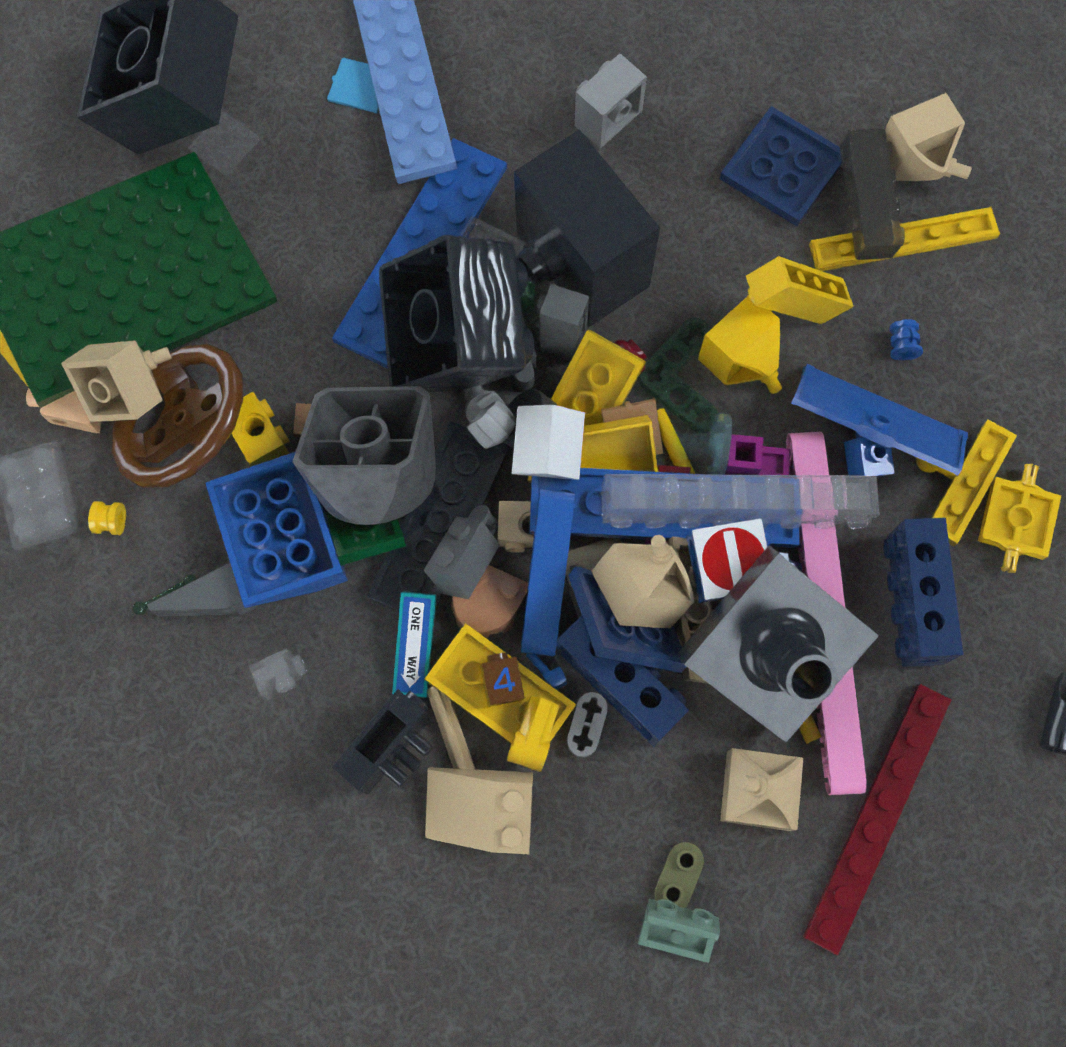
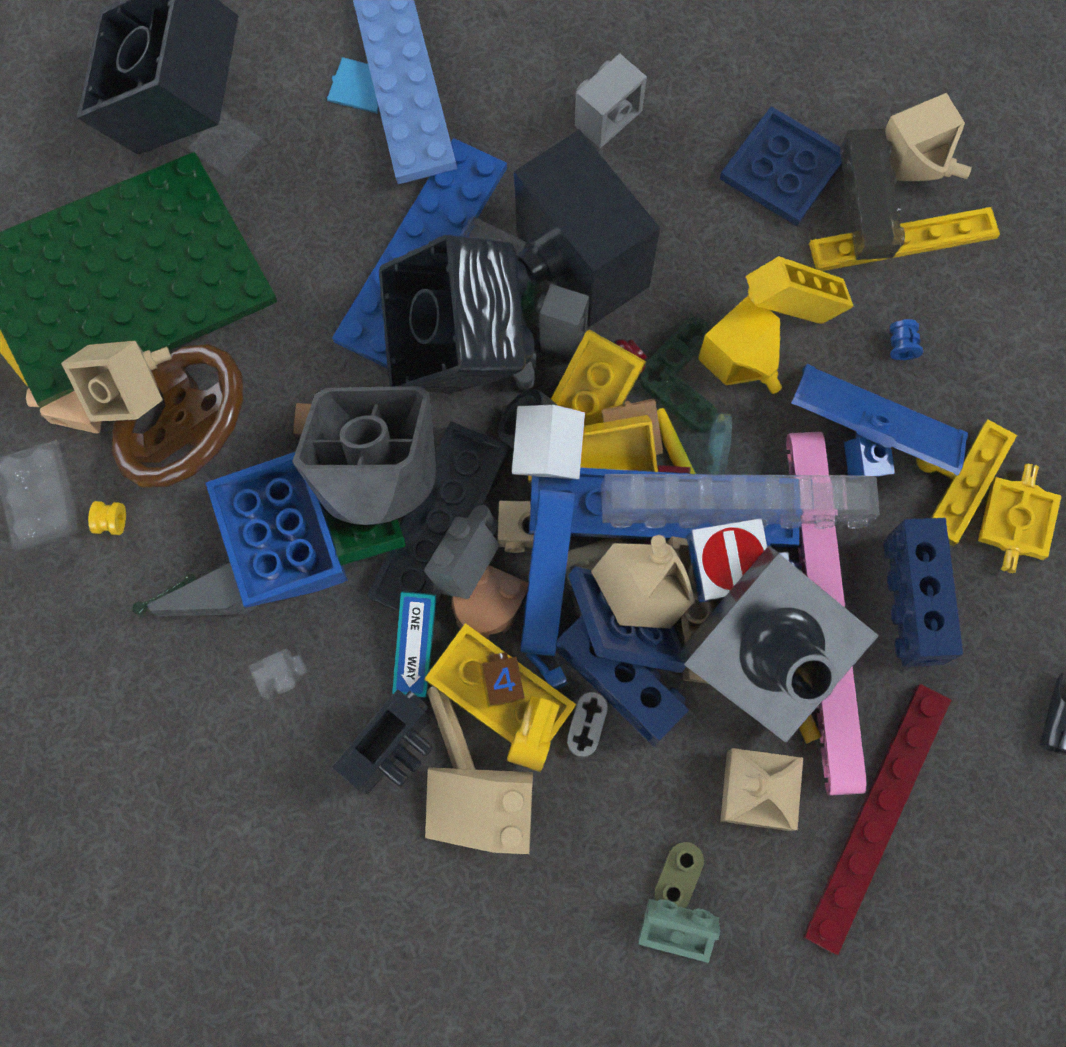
(269, 443): yellow brick -> none
(488, 417): light grey piece -> none
(750, 457): magenta brick -> none

